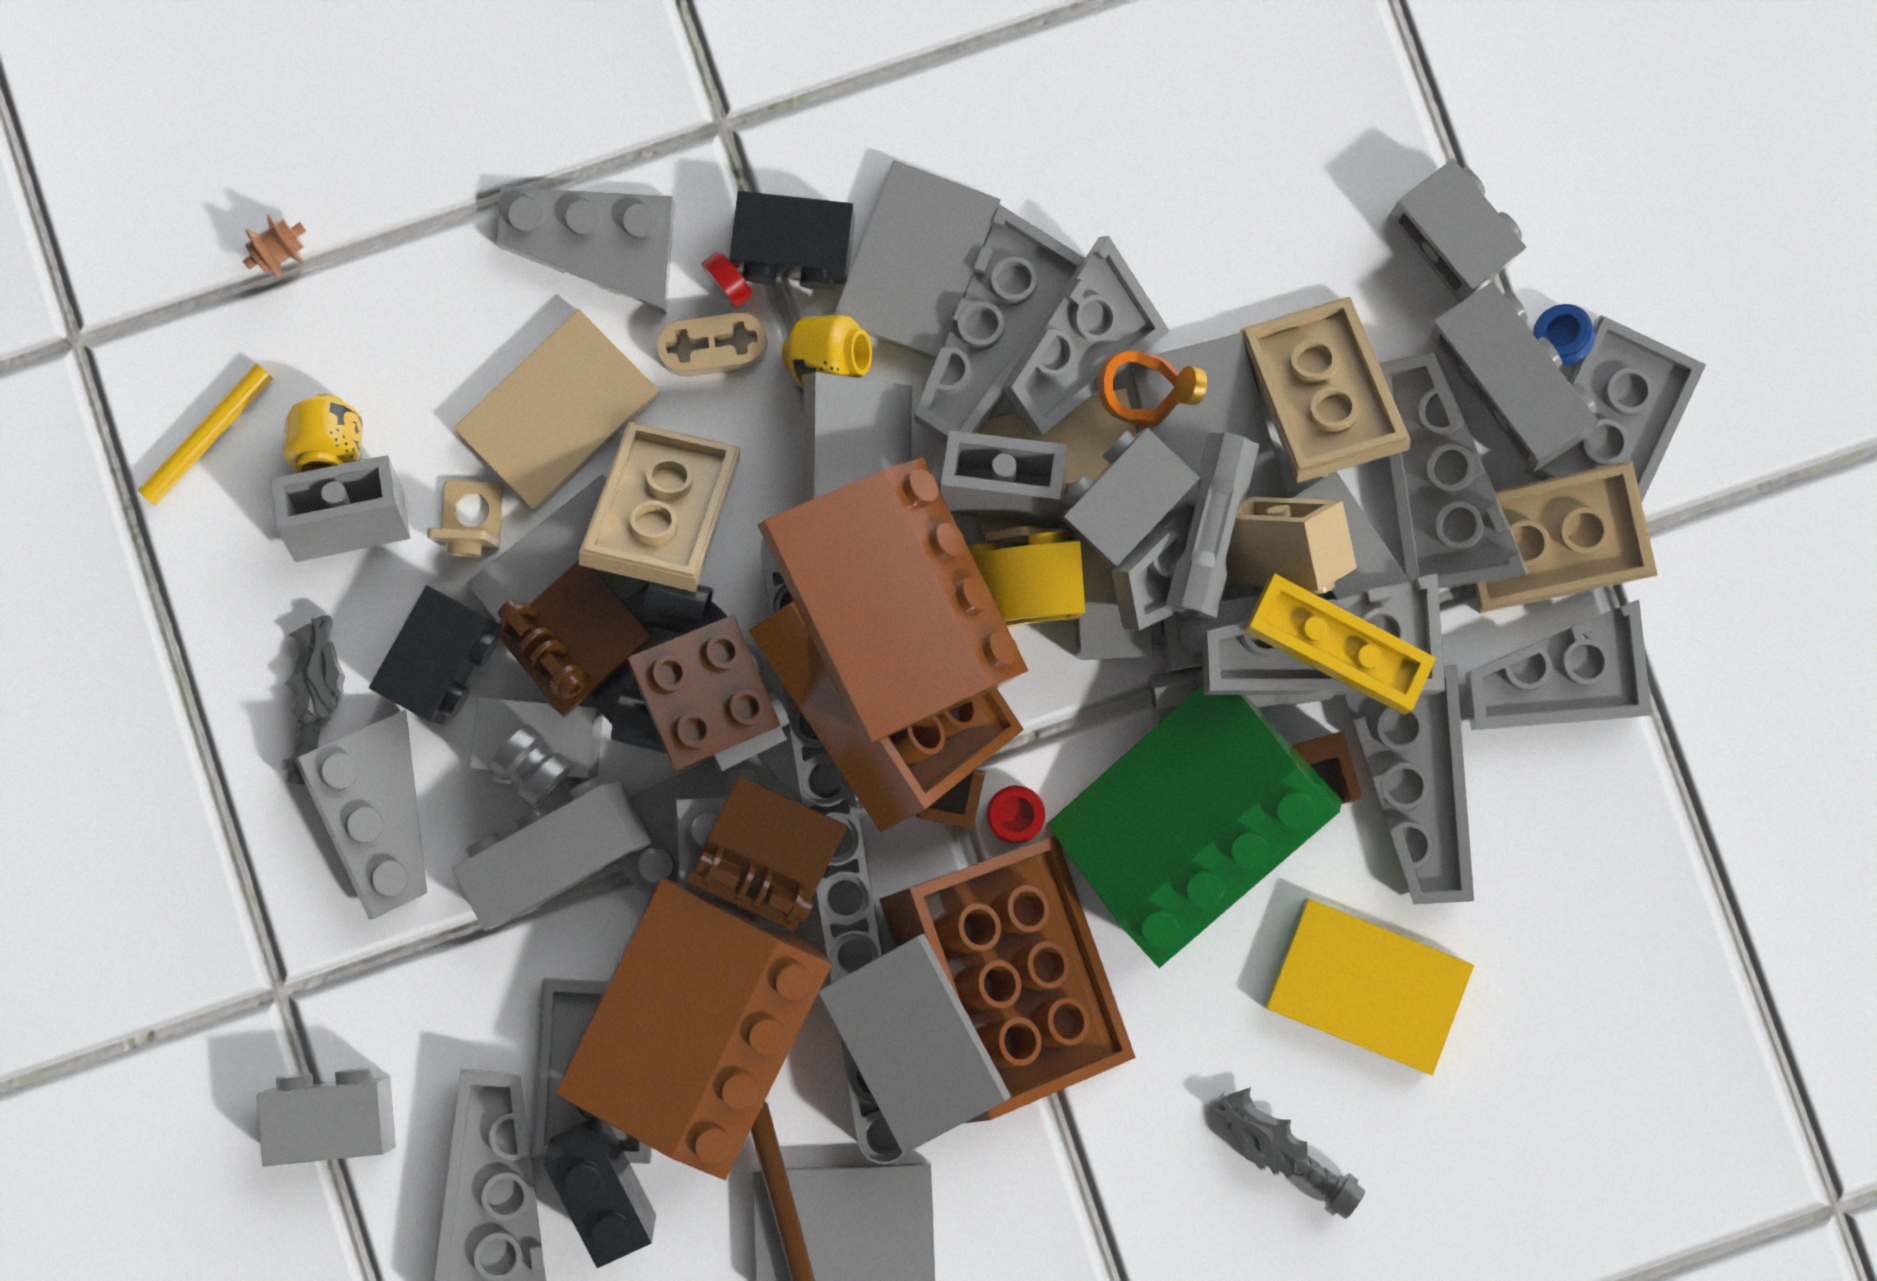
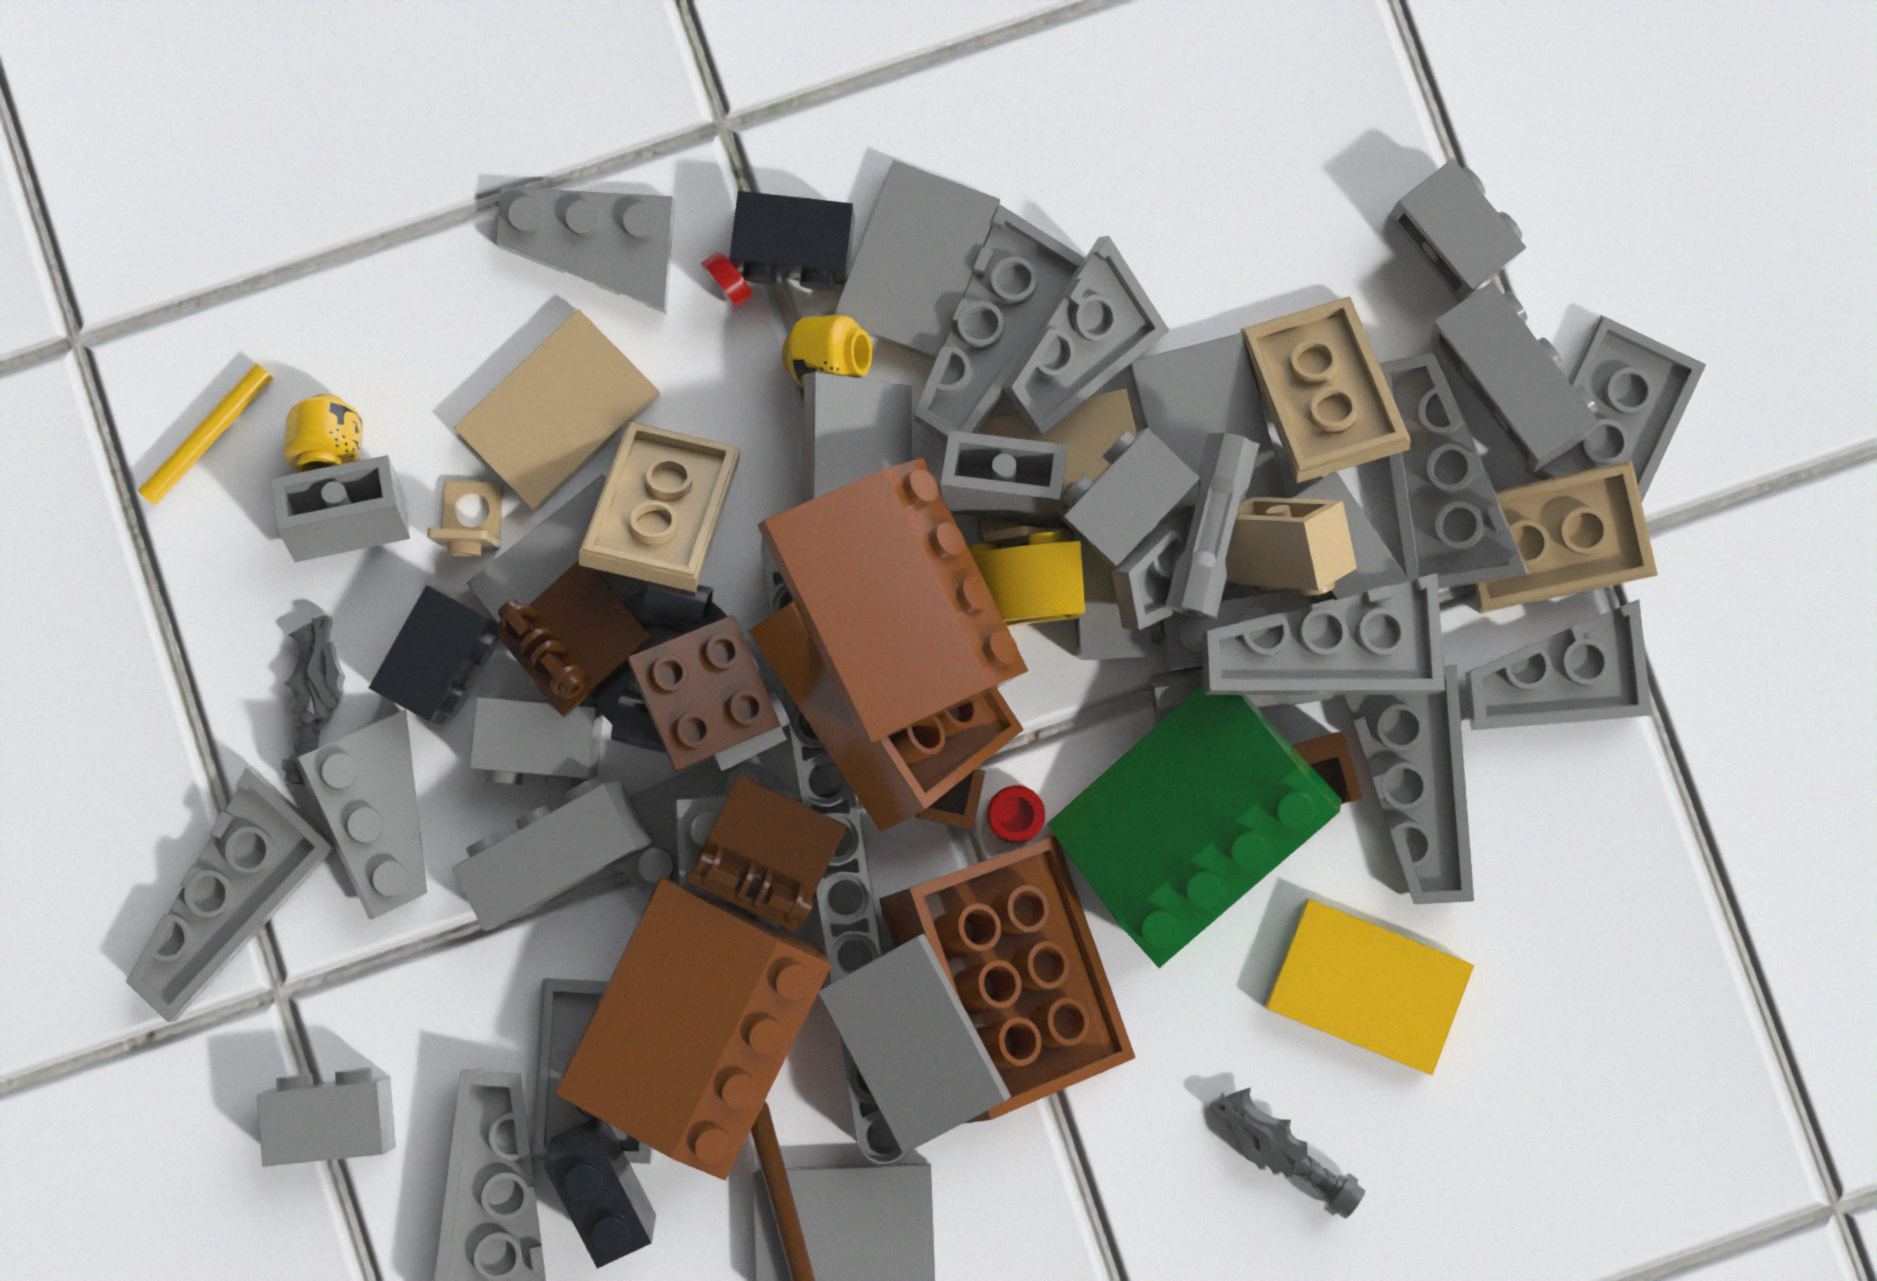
(244, 875): none -> light grey wing
(274, 245): nougat wheel -> none
(530, 766): flat silver wheel -> none
(712, 330): tan beam -> none
(1188, 389): orange piece -> none
(1340, 644): yellow plate -> none
(1567, 330): blue tile -> none

